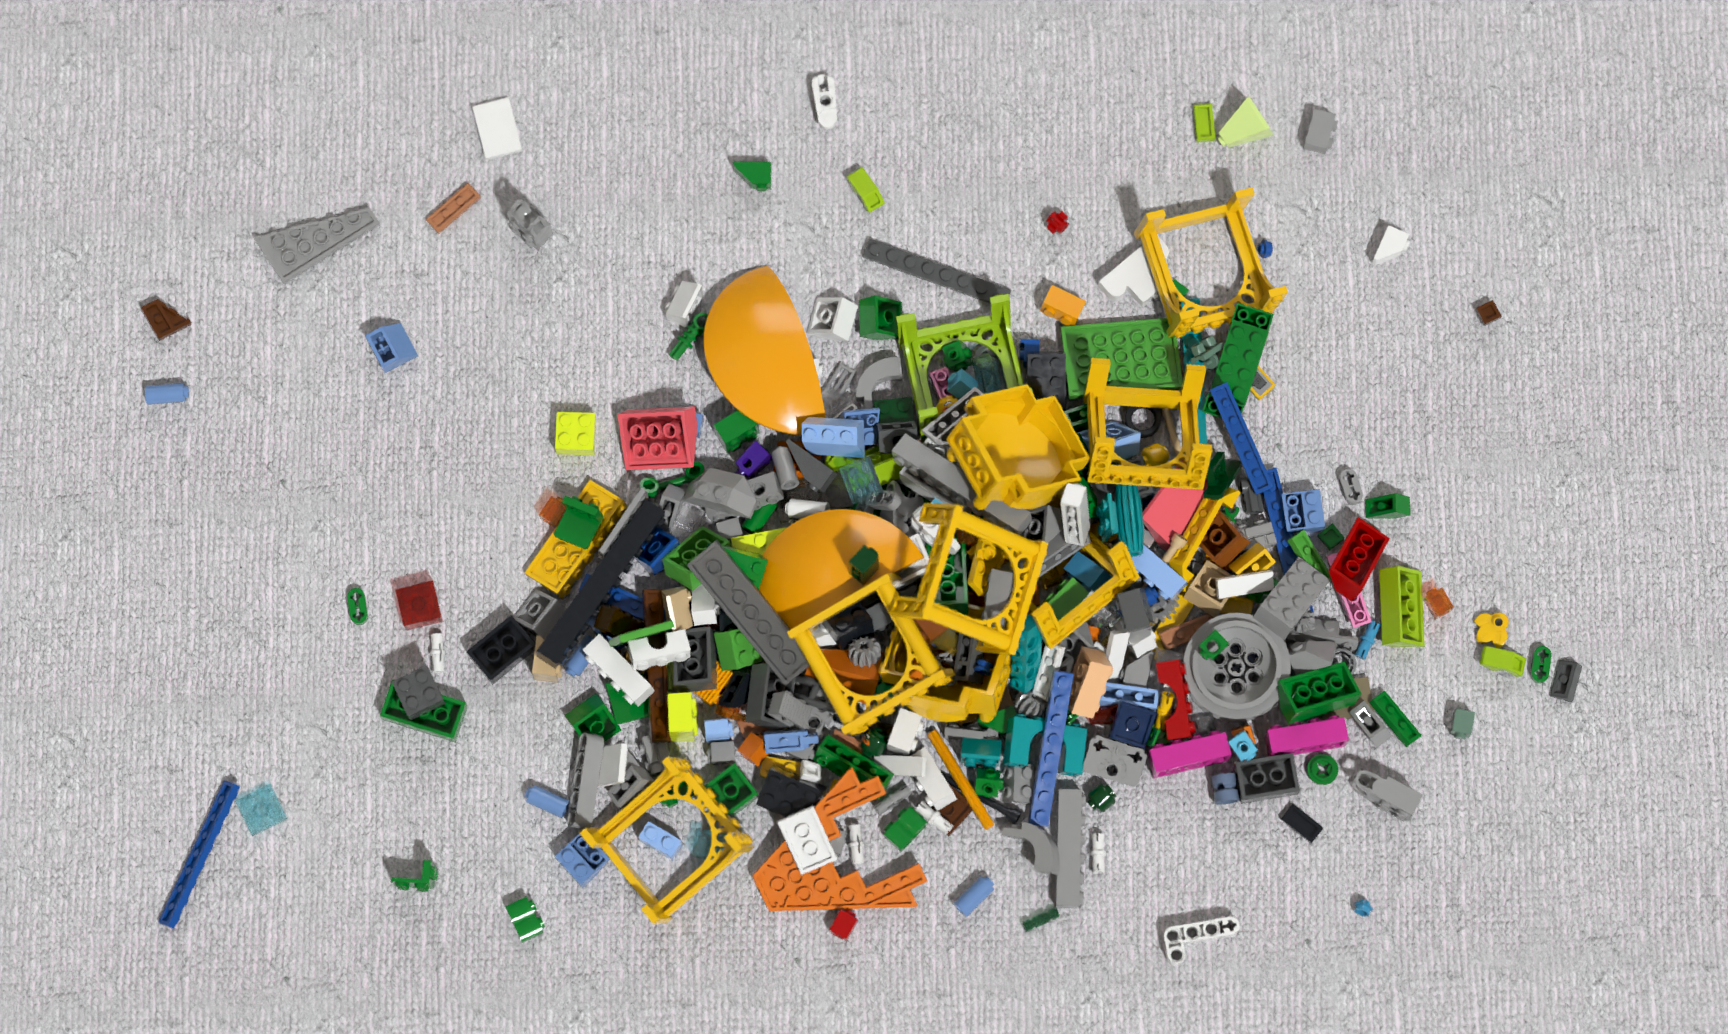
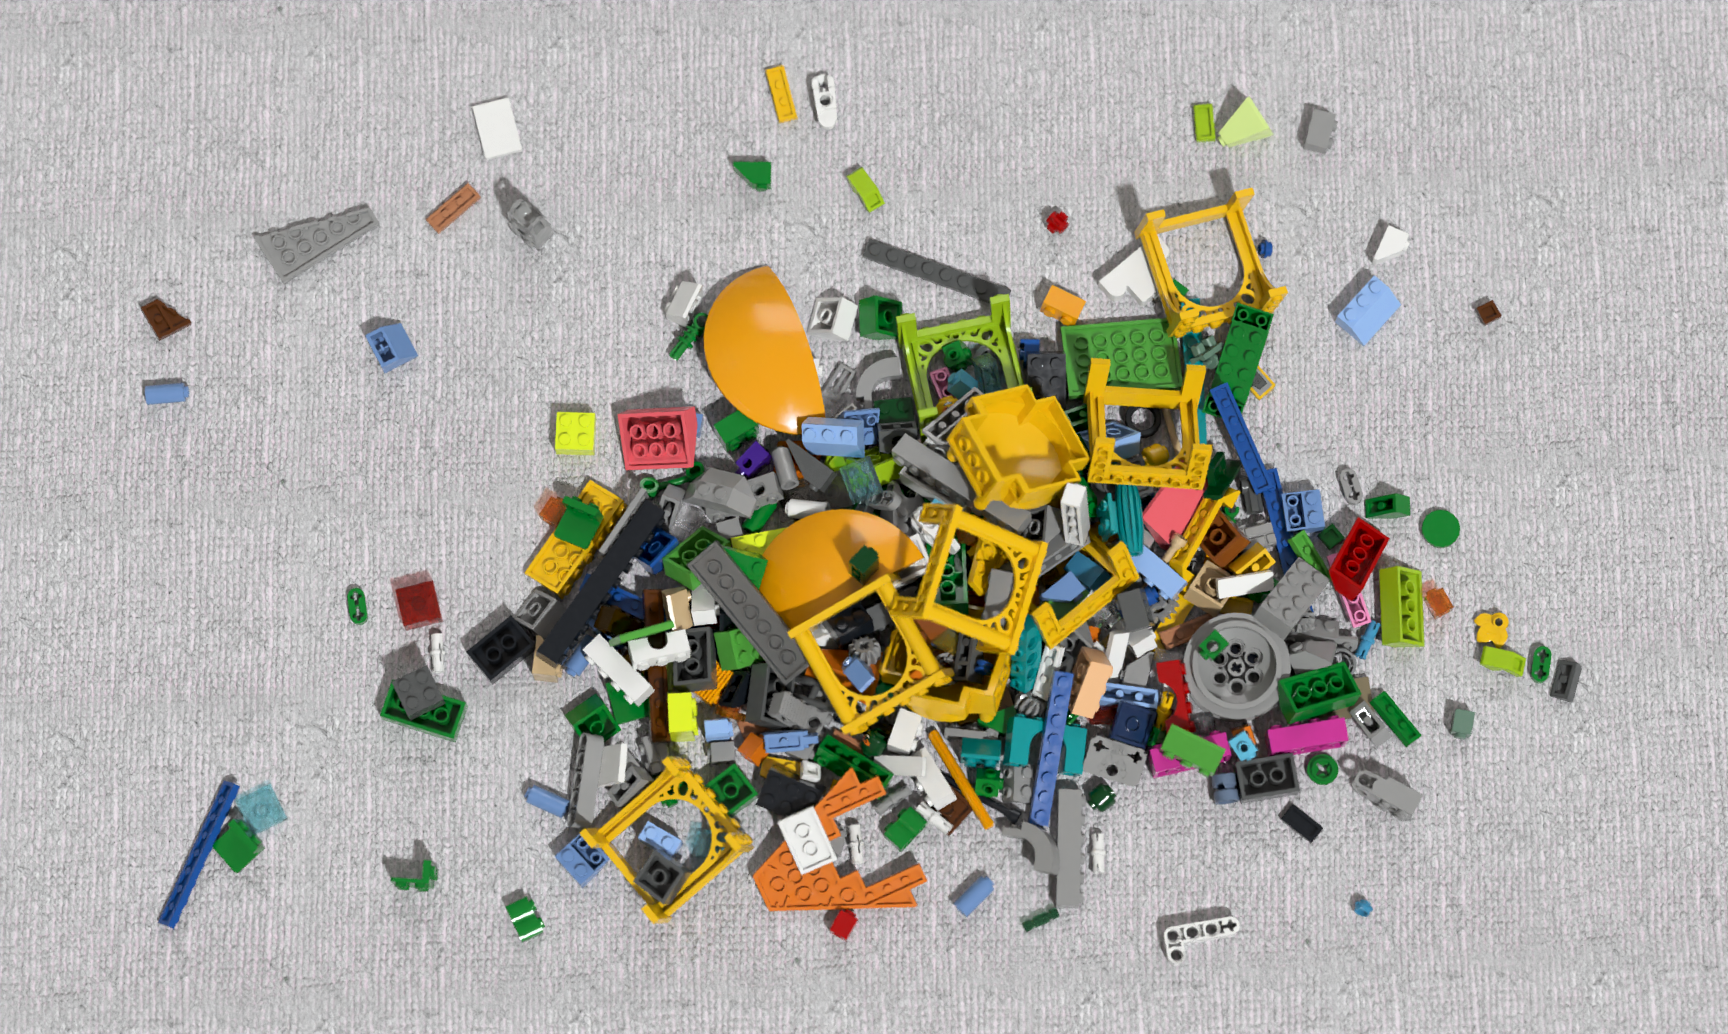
(238, 845): none -> green bracket
(662, 876): none -> dark grey brick
(781, 94): none -> yellow tile
(858, 672): none -> medium blue slope
(1064, 590): none -> medium blue slope
(1192, 751): none -> bright green slope
(1368, 311): none -> light blue slope
(1440, 528): none -> green tile

